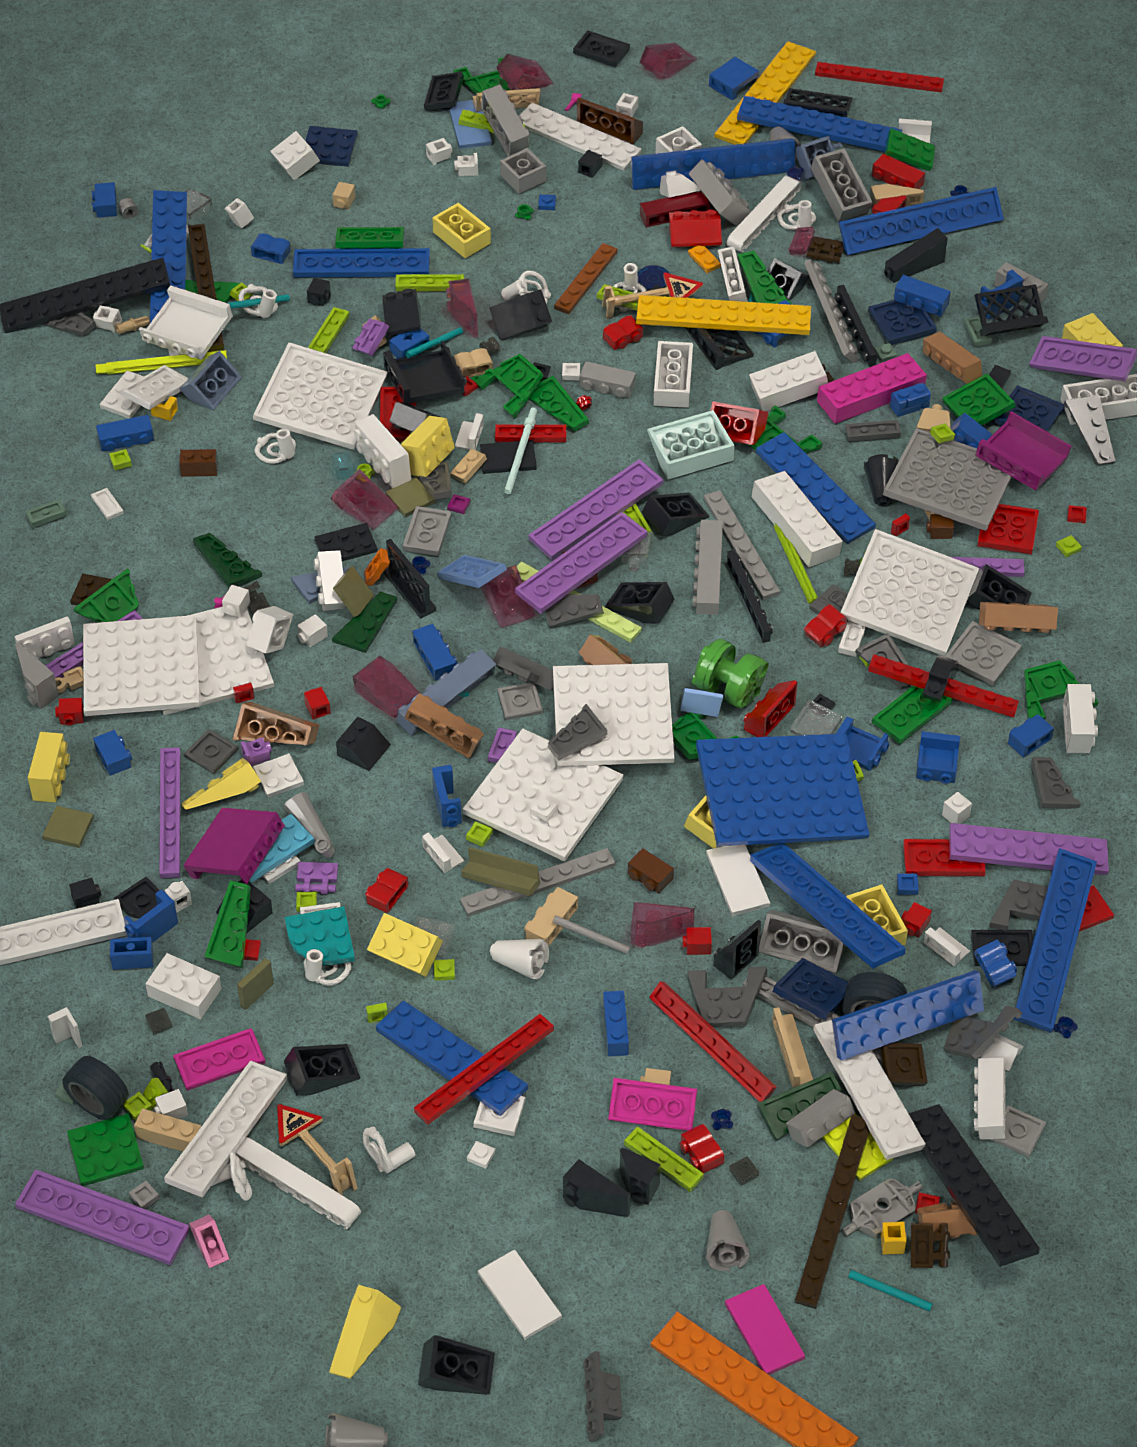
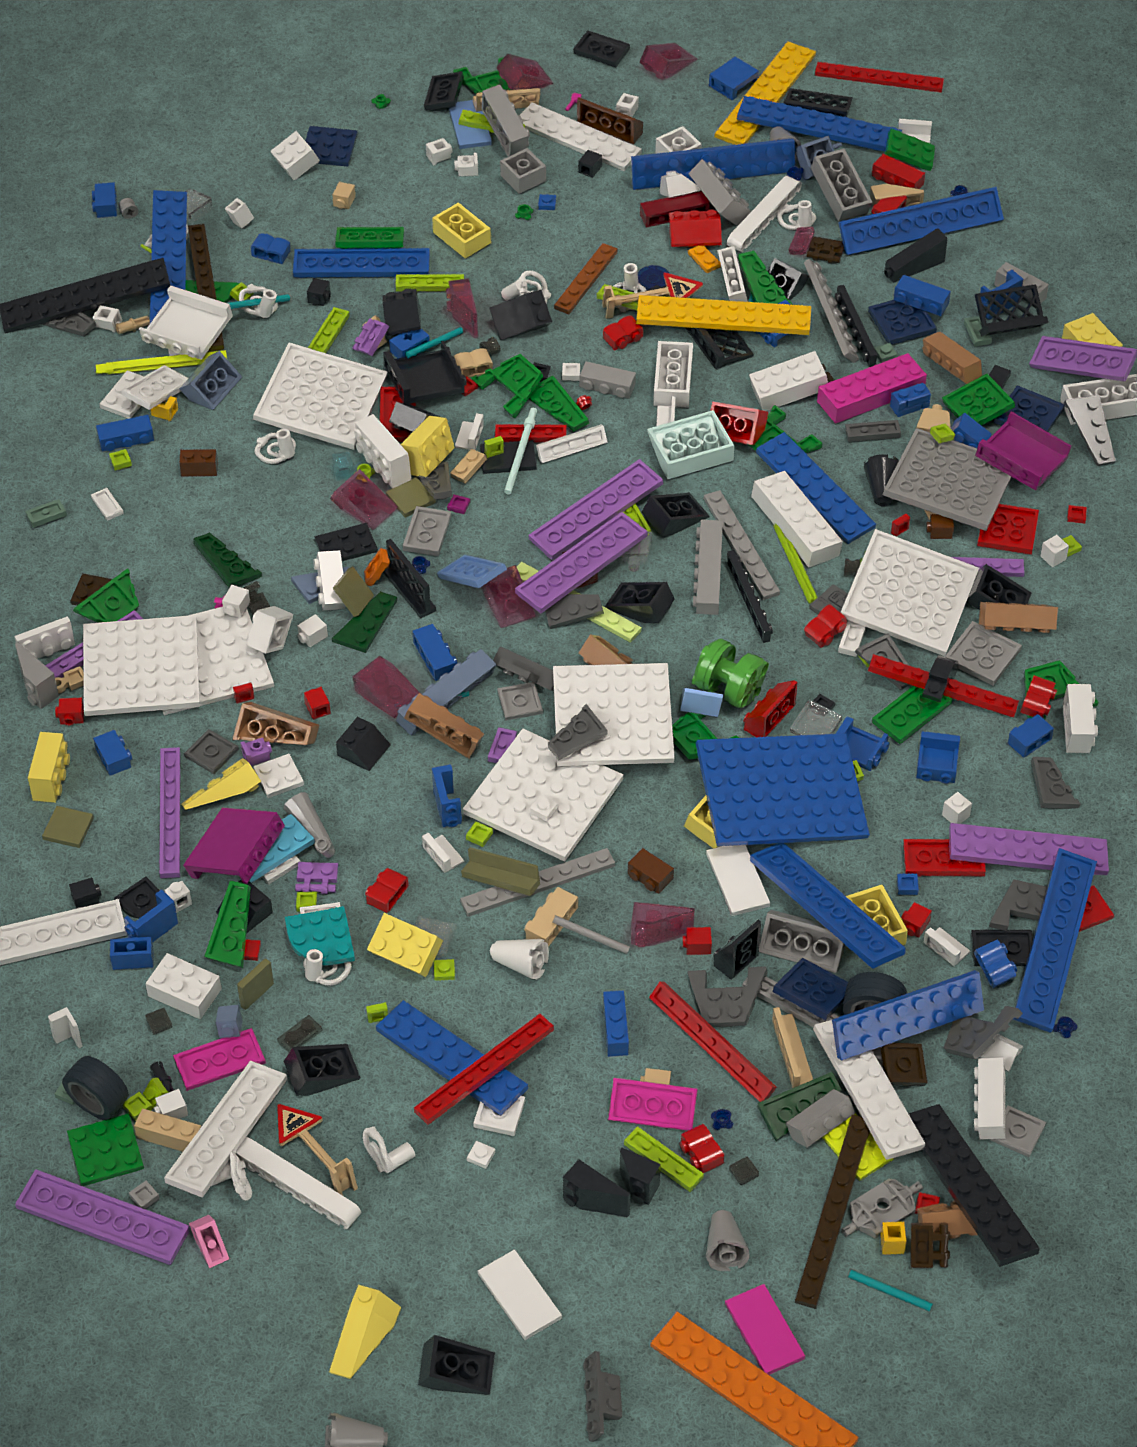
(229, 1021): none -> sand blue brick
(299, 1033): none -> clear smoke plate
(494, 446): none -> lime plate
(571, 443): none -> white plate
(666, 414): none -> white panel
(1038, 697): none -> red brick
(1054, 551): none -> white brick

